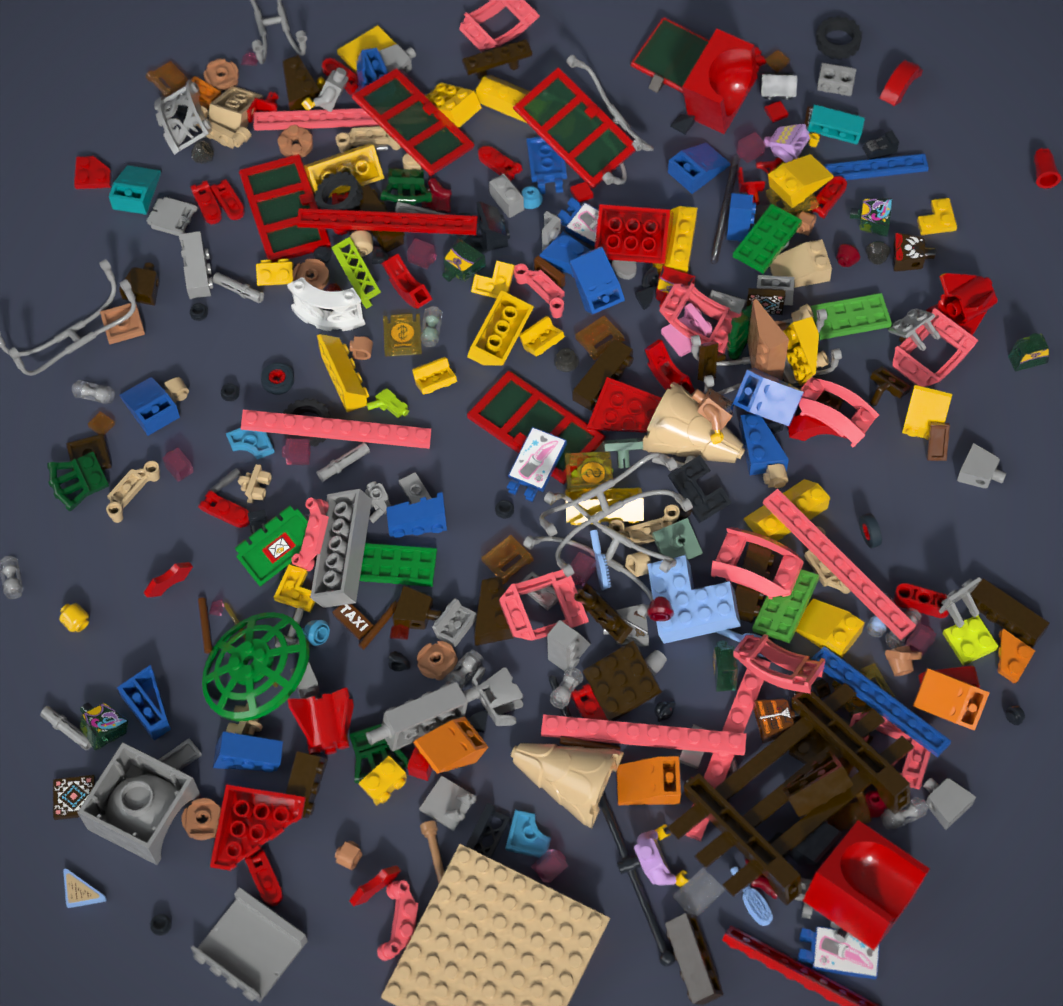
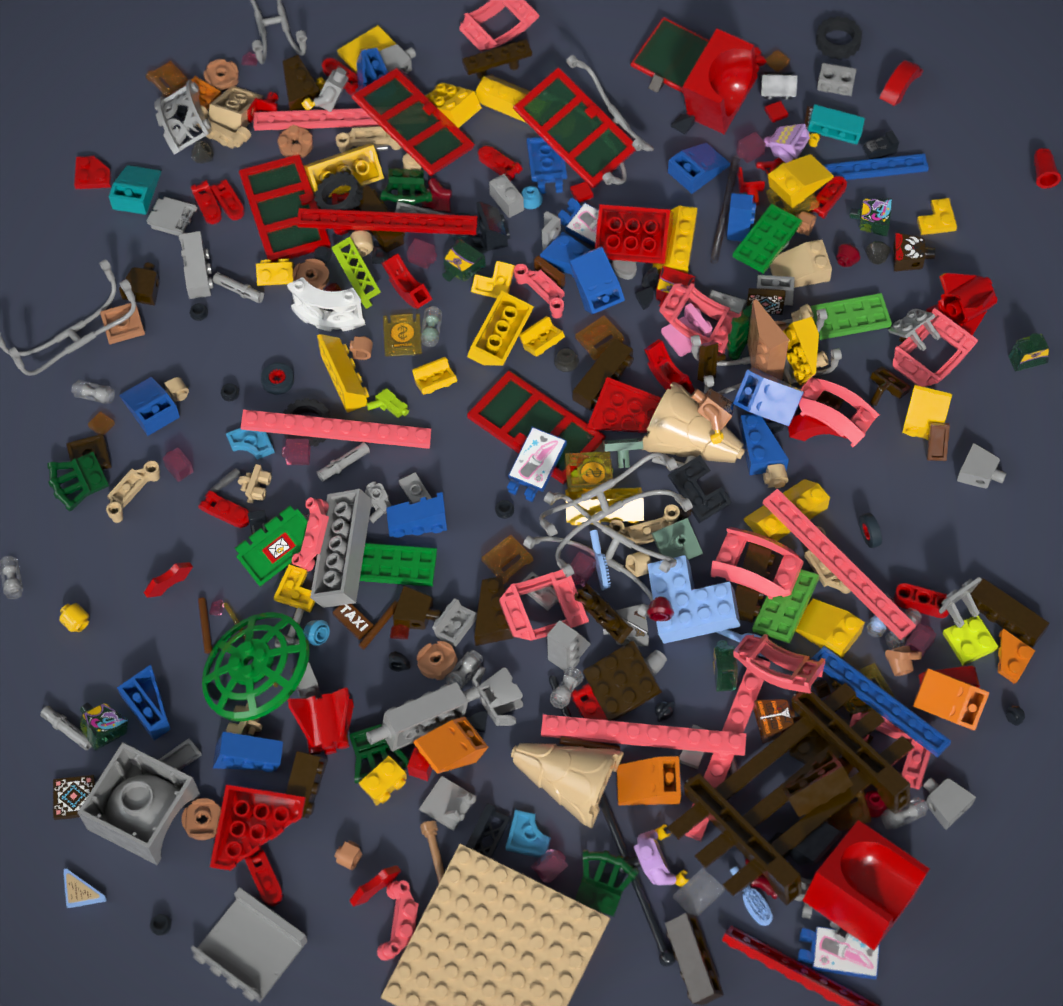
(597, 894): none -> dark green plate

